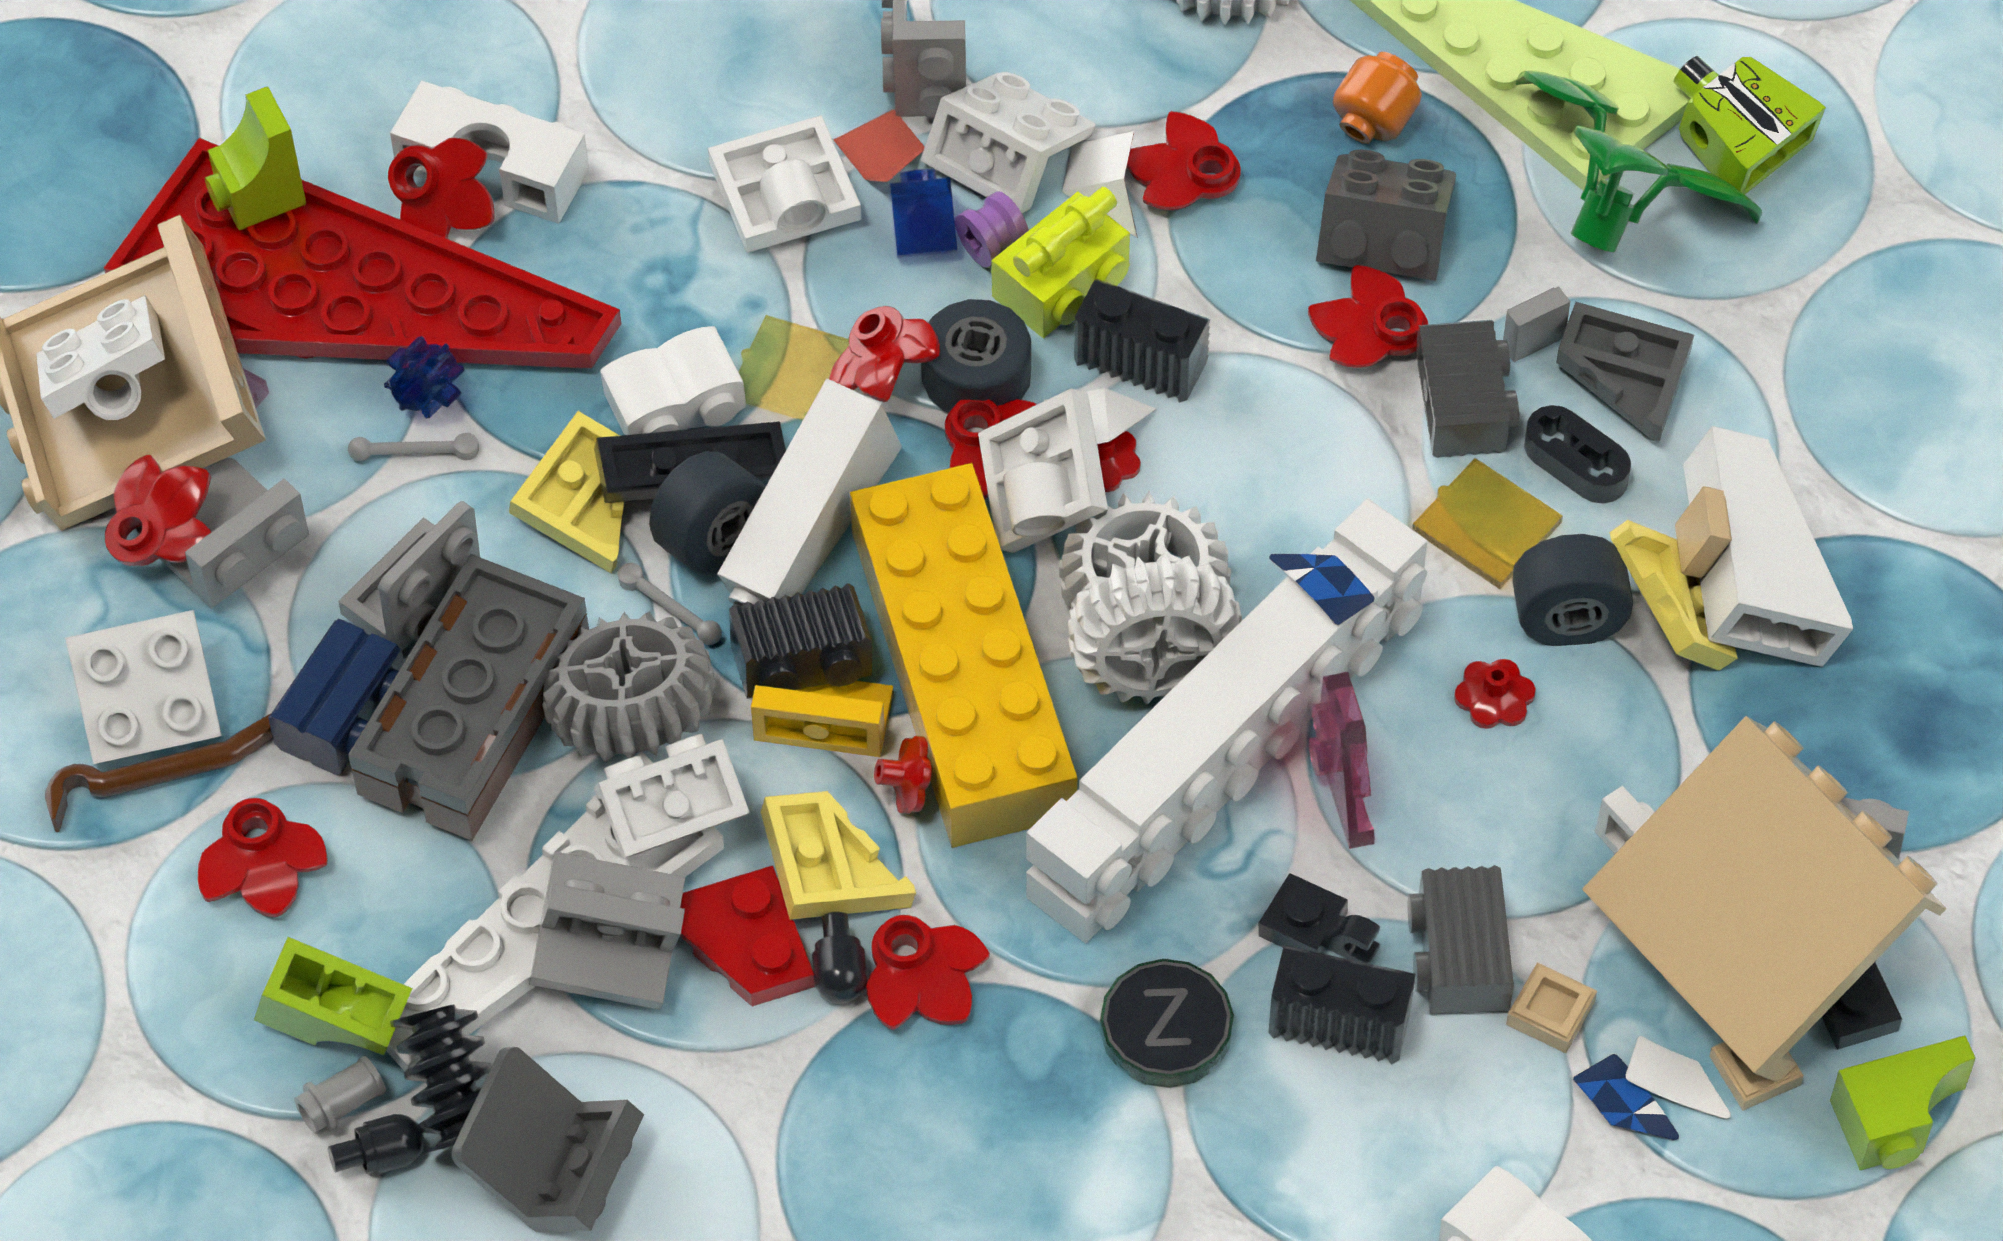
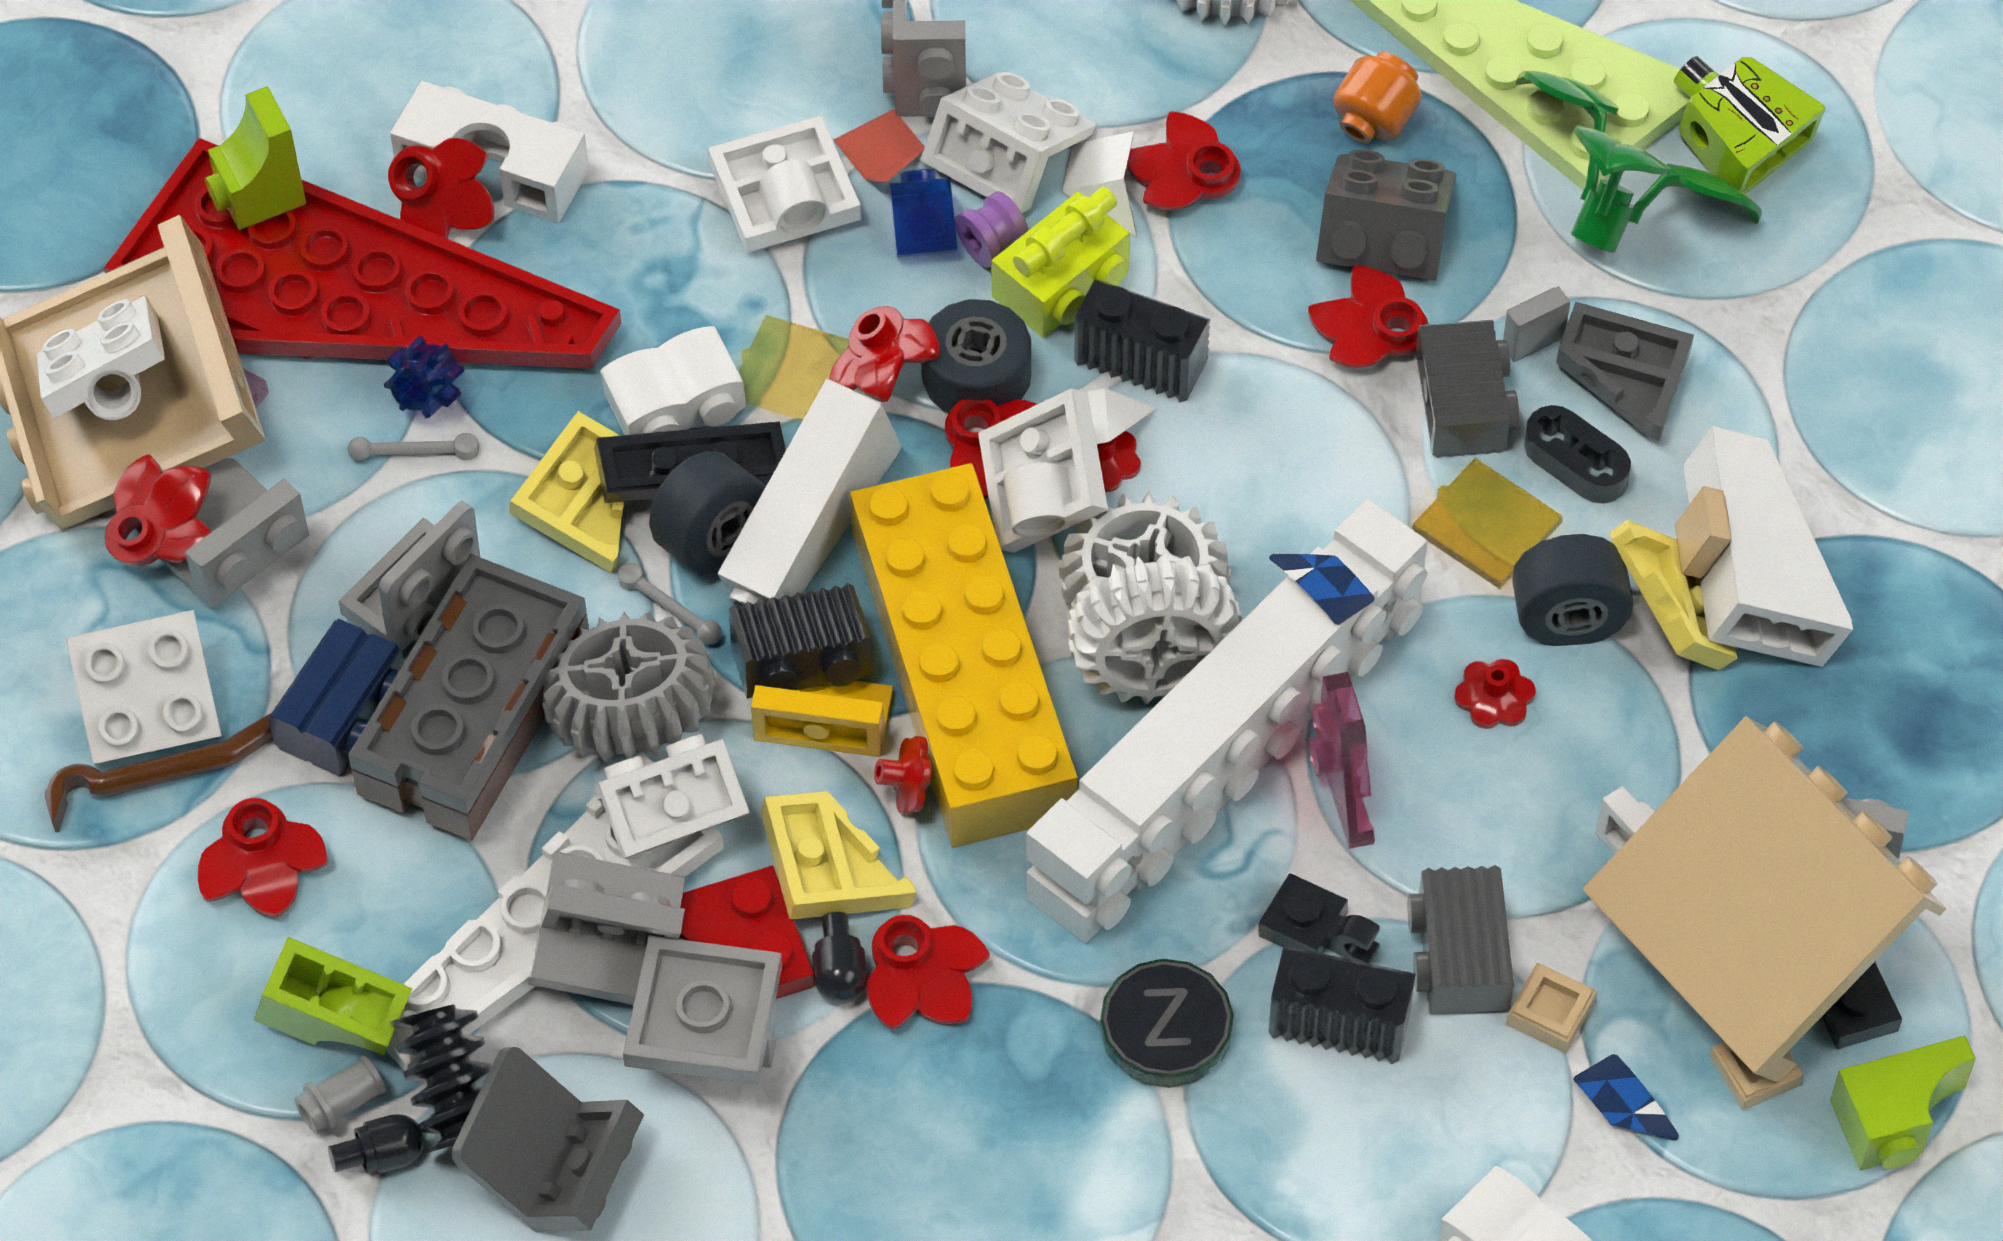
(704, 1010): none -> light grey bracket
(1674, 1078): white sticker -> none

